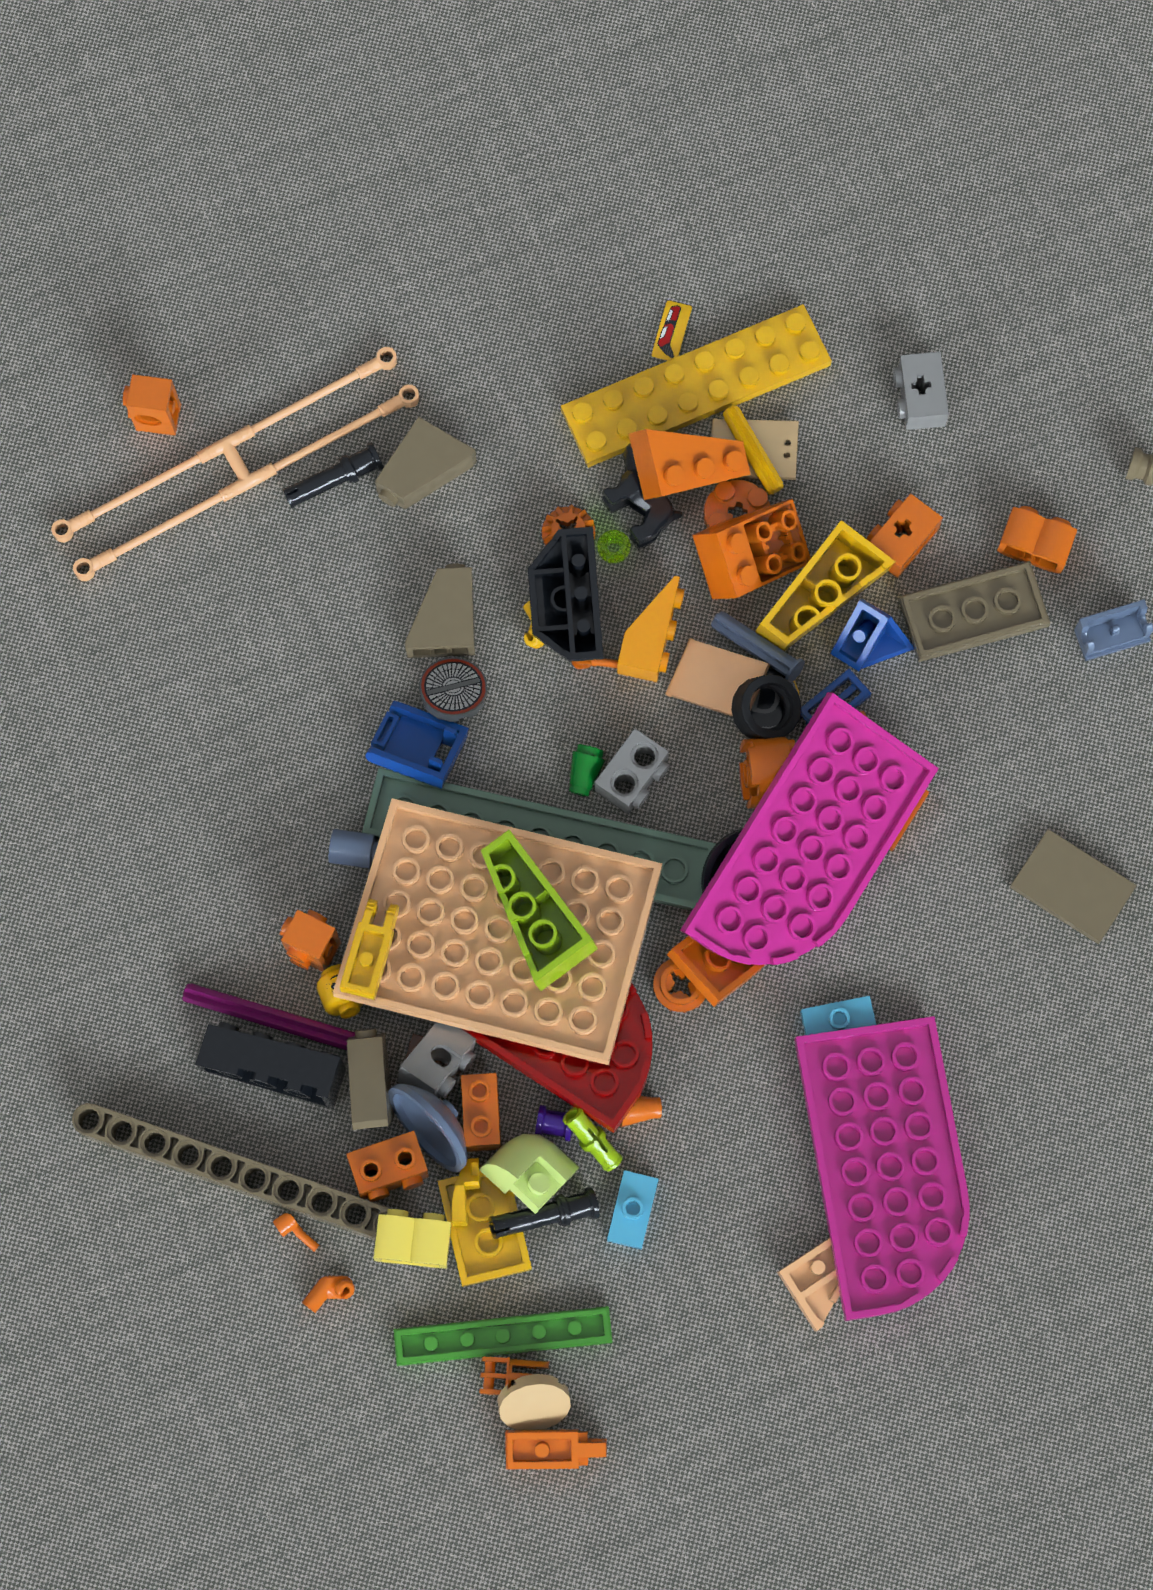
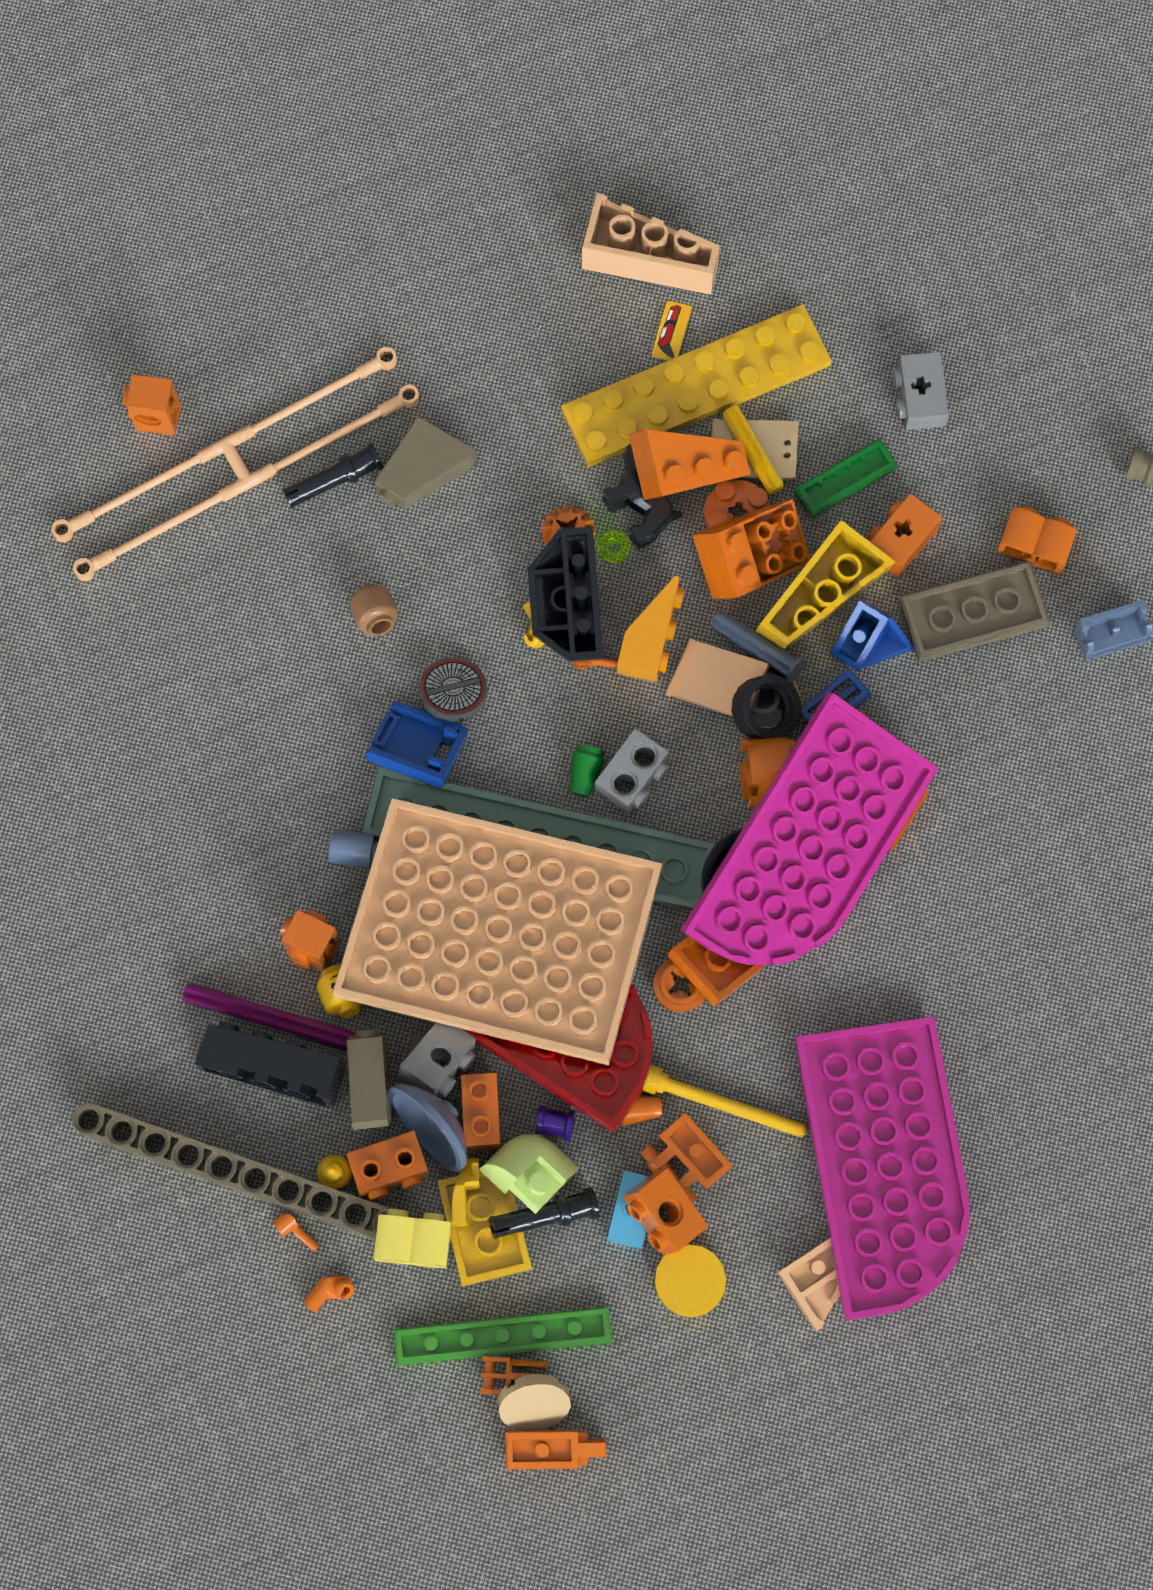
(334, 1172): none -> yellow plate
(369, 952): yellow hinge -> none
(373, 610): none -> medium nougat head
(445, 616): dark tan slope -> none
(540, 919): lime wedge -> none
(592, 1139): lime pin -> none
(646, 249): none -> light nougat wedge
(659, 1082): none -> yellow piece
(682, 1219): none -> orange brick
(690, 1281): none -> yellow tile
(694, 1152): none -> orange plate
(838, 1016): medium azure plate -> none
(846, 478): none -> green plate
(1073, 886): dark tan tile -> none

